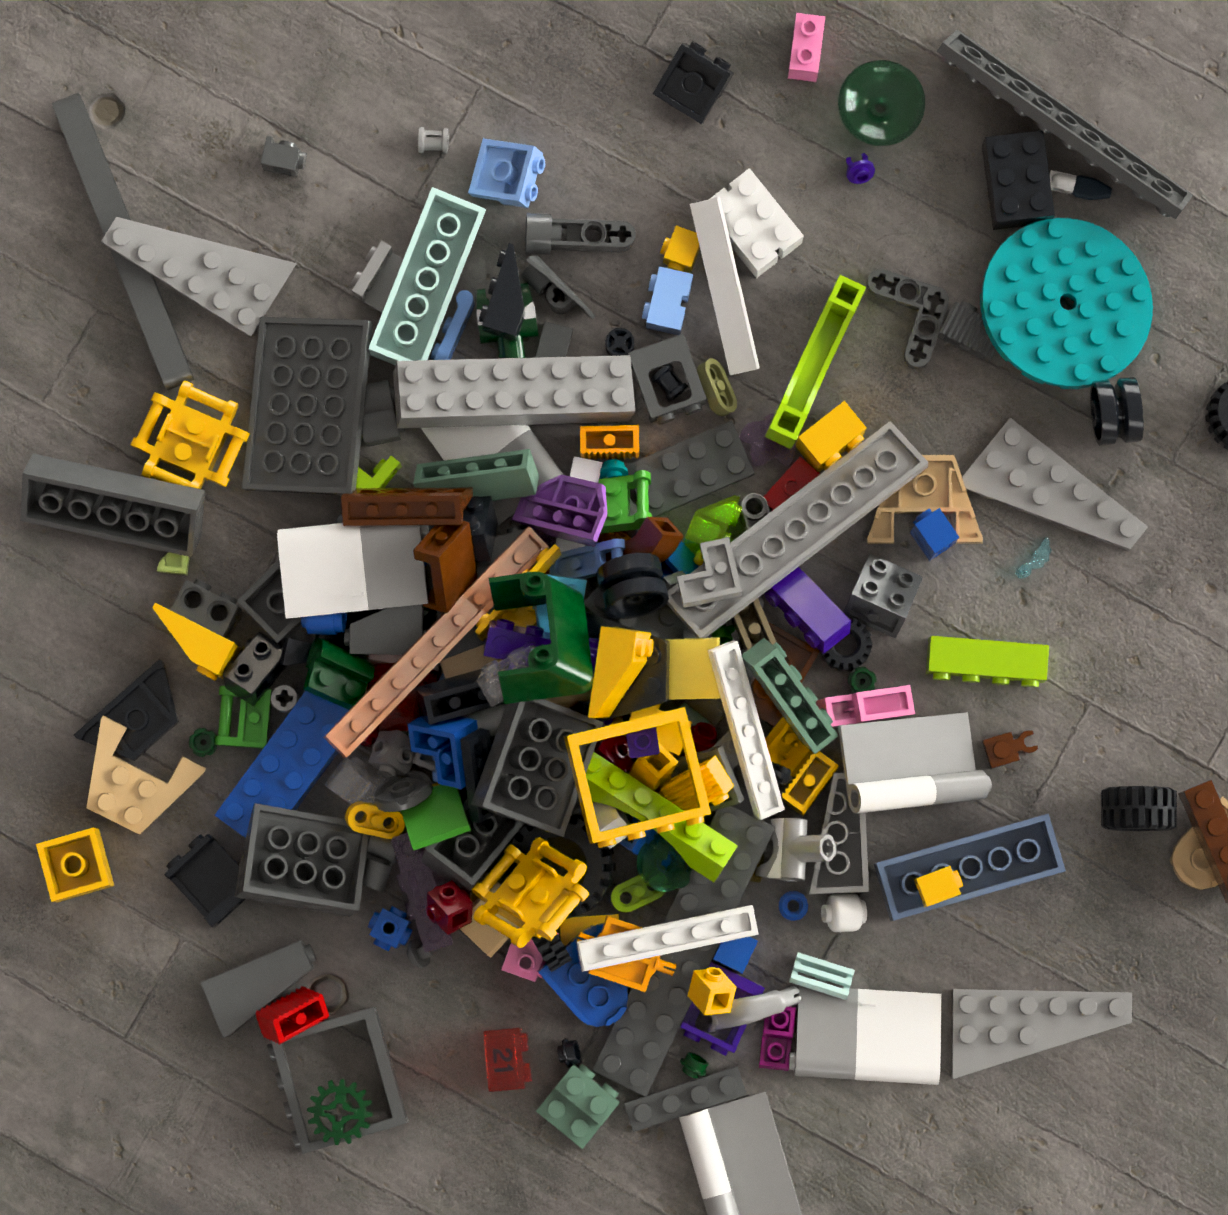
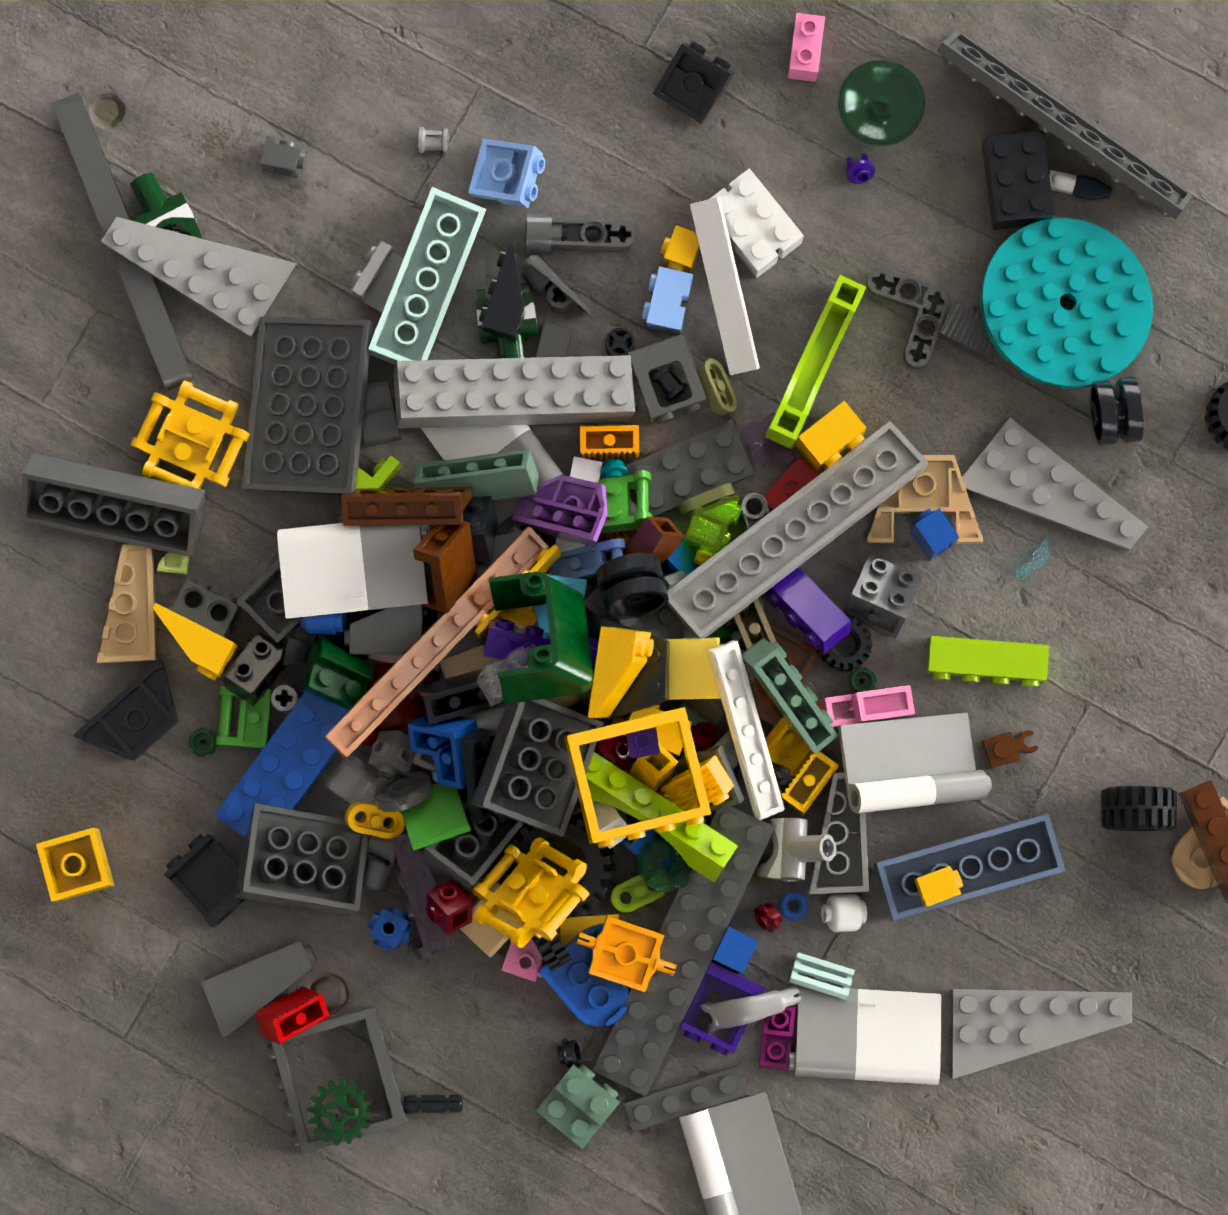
(127, 792): tan wing -> none
(131, 619): none -> tan wing
(162, 212): none -> dark green connector
(433, 1103): none -> black axle
(454, 327): medium blue plate -> none
(506, 1059): clear red brick -> none
(666, 938): white tile -> none
(694, 1065): dark green plate -> none
(705, 499): none -> olive plate
(711, 991): yellow brick -> none
(718, 580): light grey plate -> none
(768, 917): none -> dark red plate

